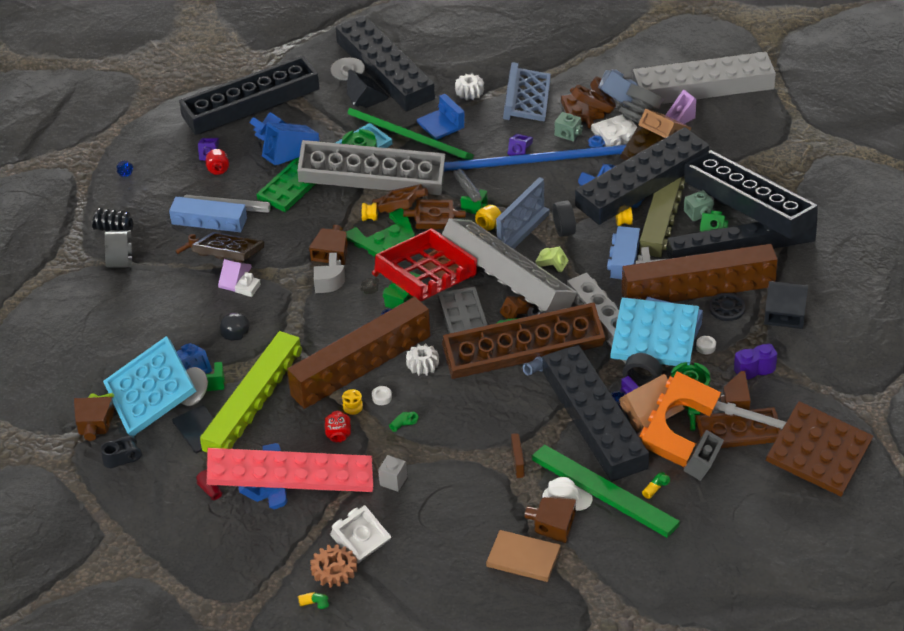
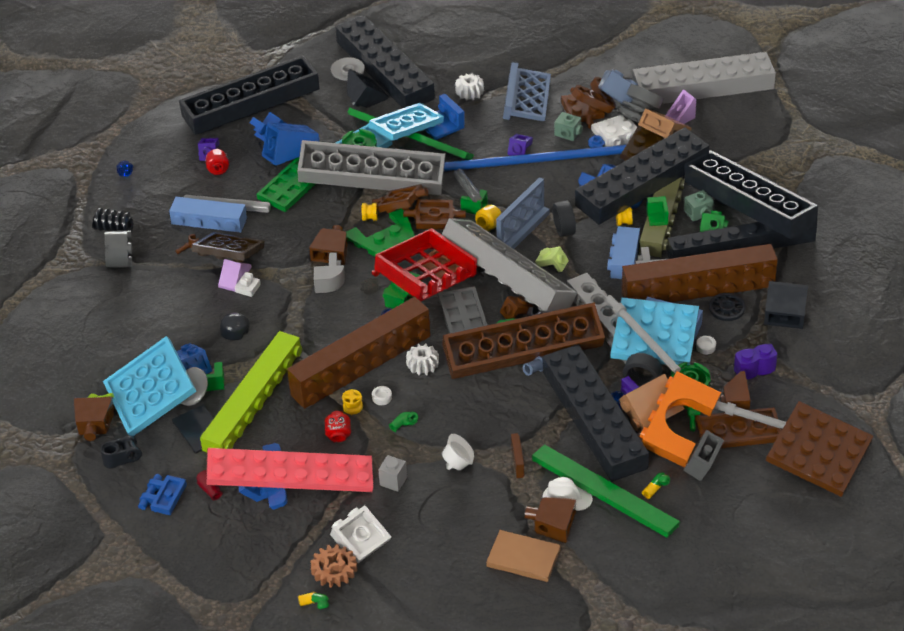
(167, 496): none -> blue plate
(406, 121): none -> medium azure plate
(457, 453): none -> white piece
(621, 311): none -> light grey bar
(657, 211): none -> green panel

